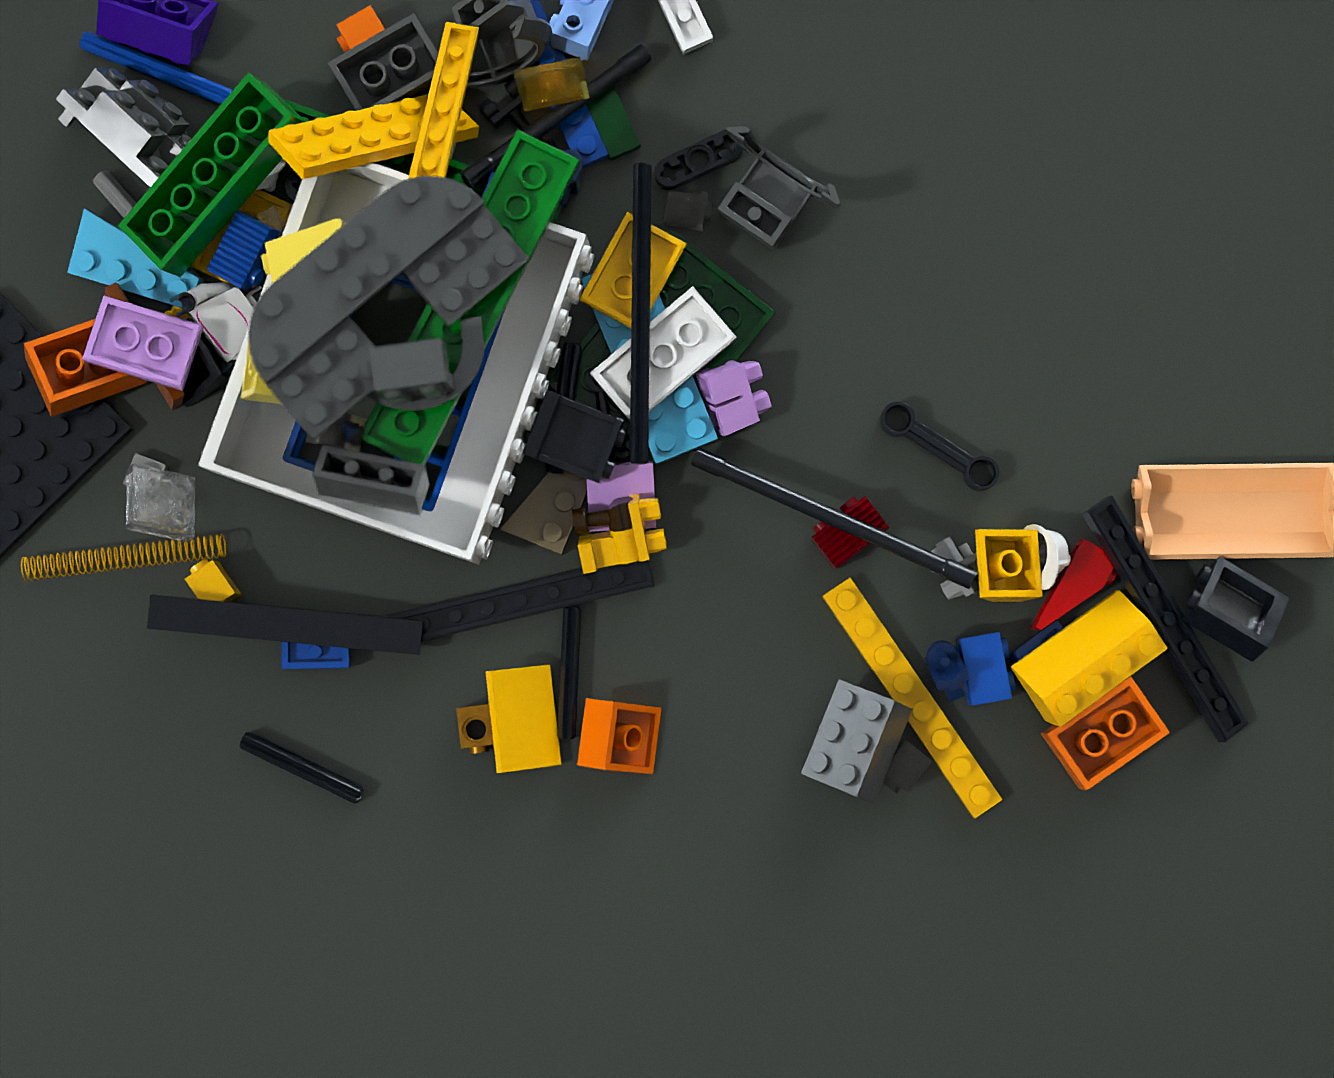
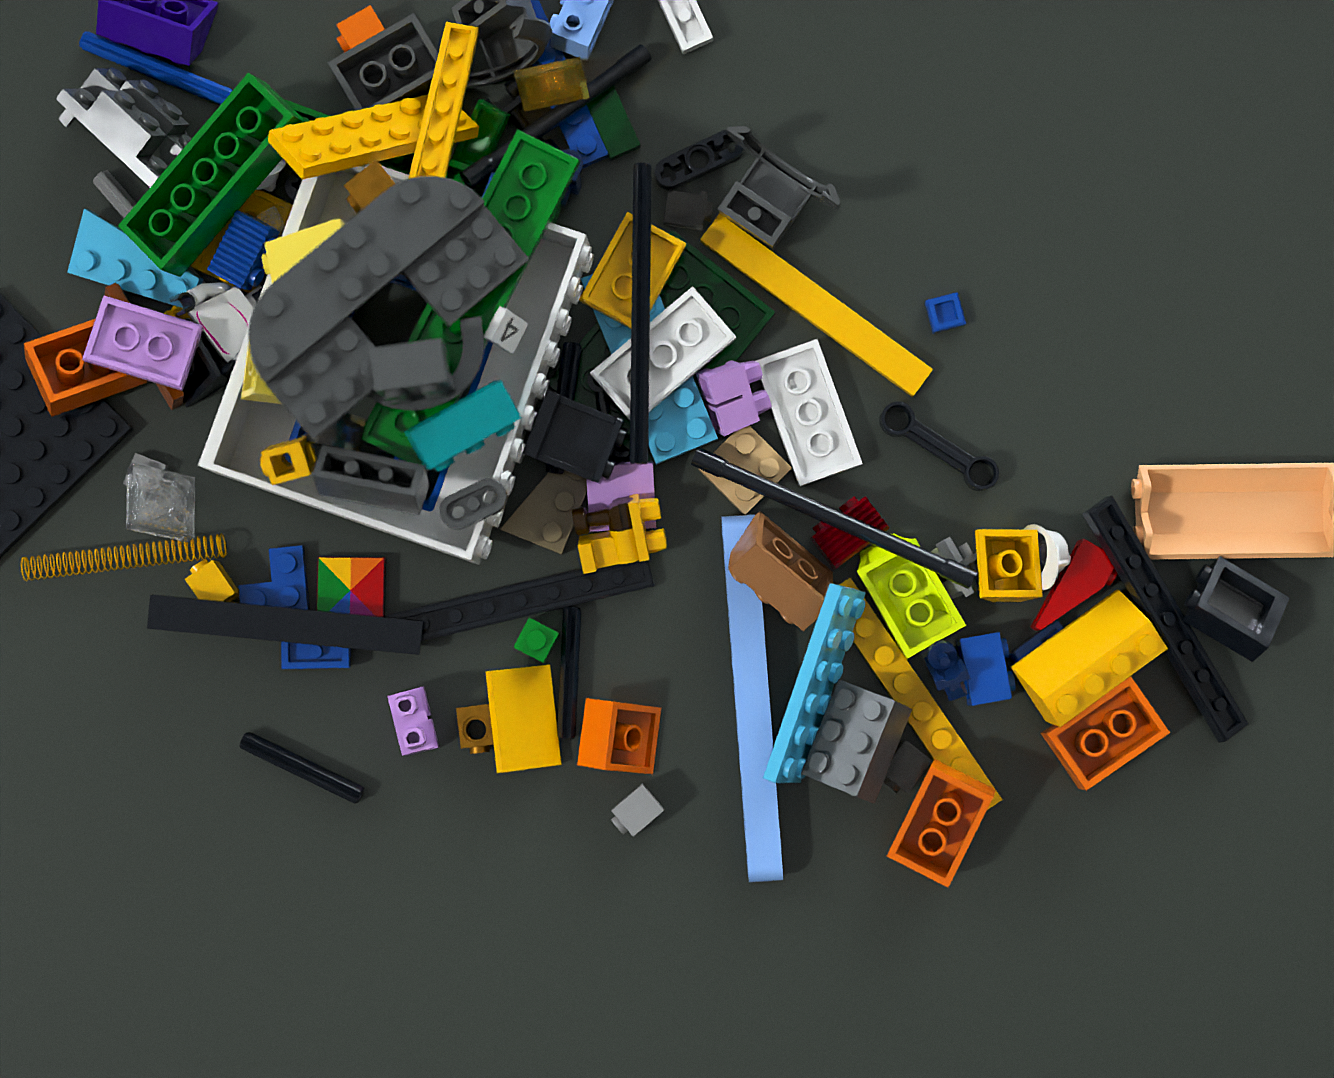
(279, 469): none -> yellow brick
(288, 582): none -> blue plate
(351, 585): none -> tile
(367, 186): none -> pearl gold brick
(412, 725): none -> lavender hips
(463, 426): none -> teal brick
(473, 502): none -> dark grey plate
(491, 126): none -> green tile
(506, 330): none -> white tile
(537, 640): none -> green brick
(636, 811): none -> light grey brick
(752, 716): none -> light blue beam
(754, 454): none -> tan plate
(780, 571): none -> medium nougat slope
(808, 413): none -> white plate
(815, 683): none -> medium azure plate
(816, 305): none -> yellow tile
(908, 599): none -> neon yellow slope
(941, 823): none -> orange brick
(945, 312): none -> blue tile

